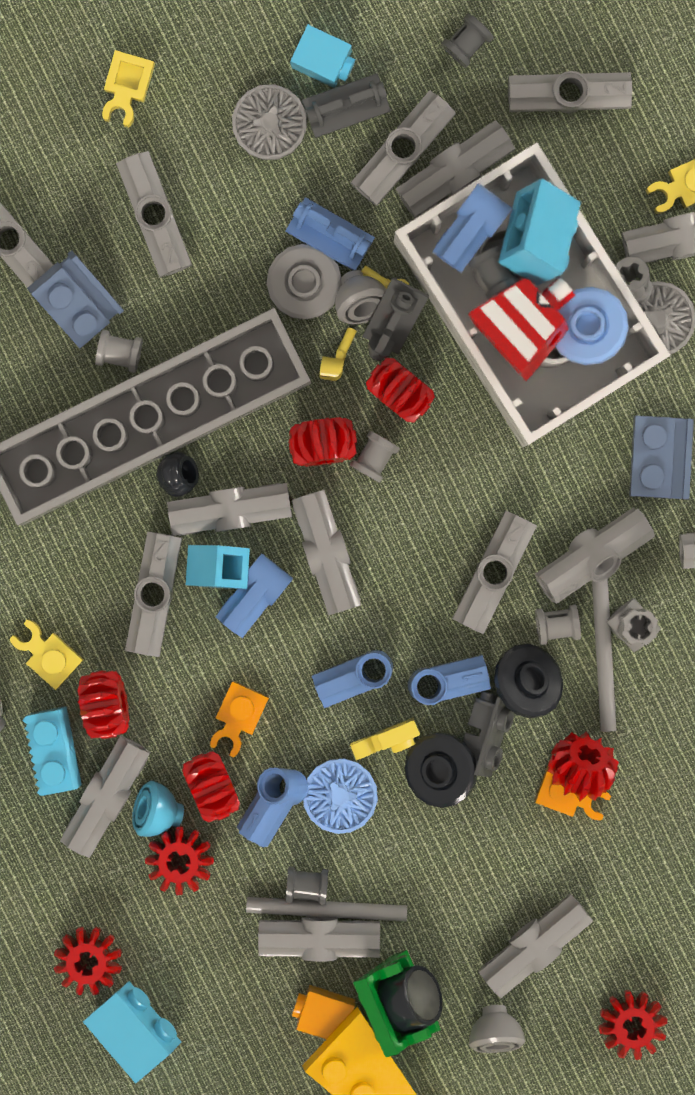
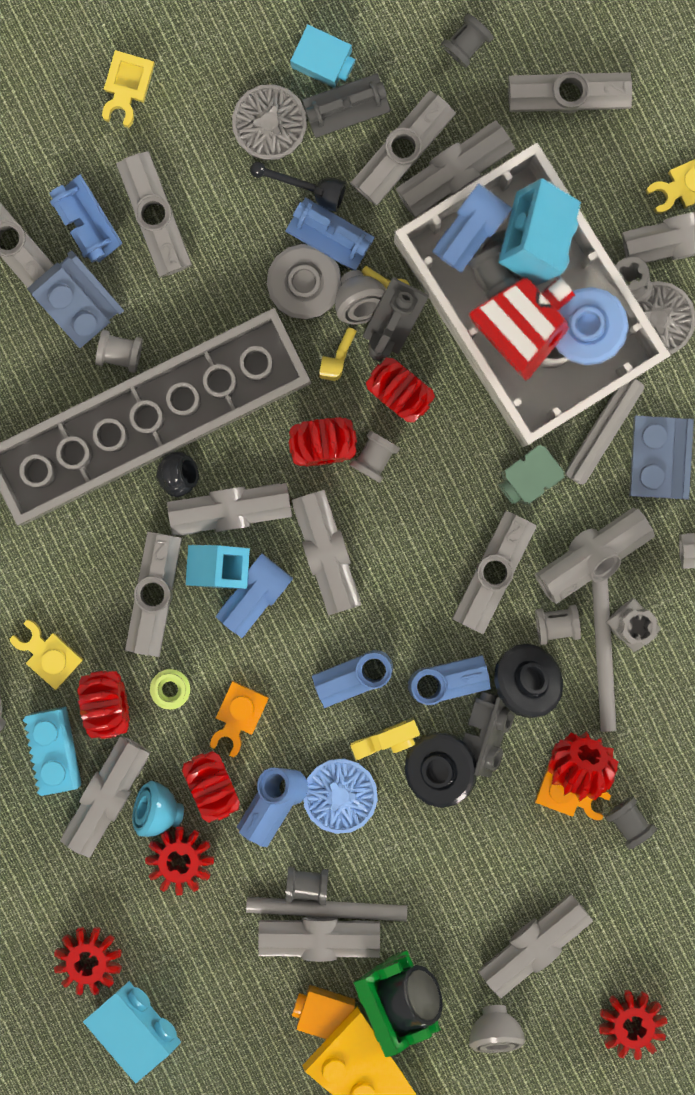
(93, 231): none -> medium blue hinge
(161, 698): none -> yellowish green plate
(327, 192): none -> black hinge
(530, 476): none -> sand green brick
(603, 431): none -> light grey axle
(631, 822): none -> dark grey bush

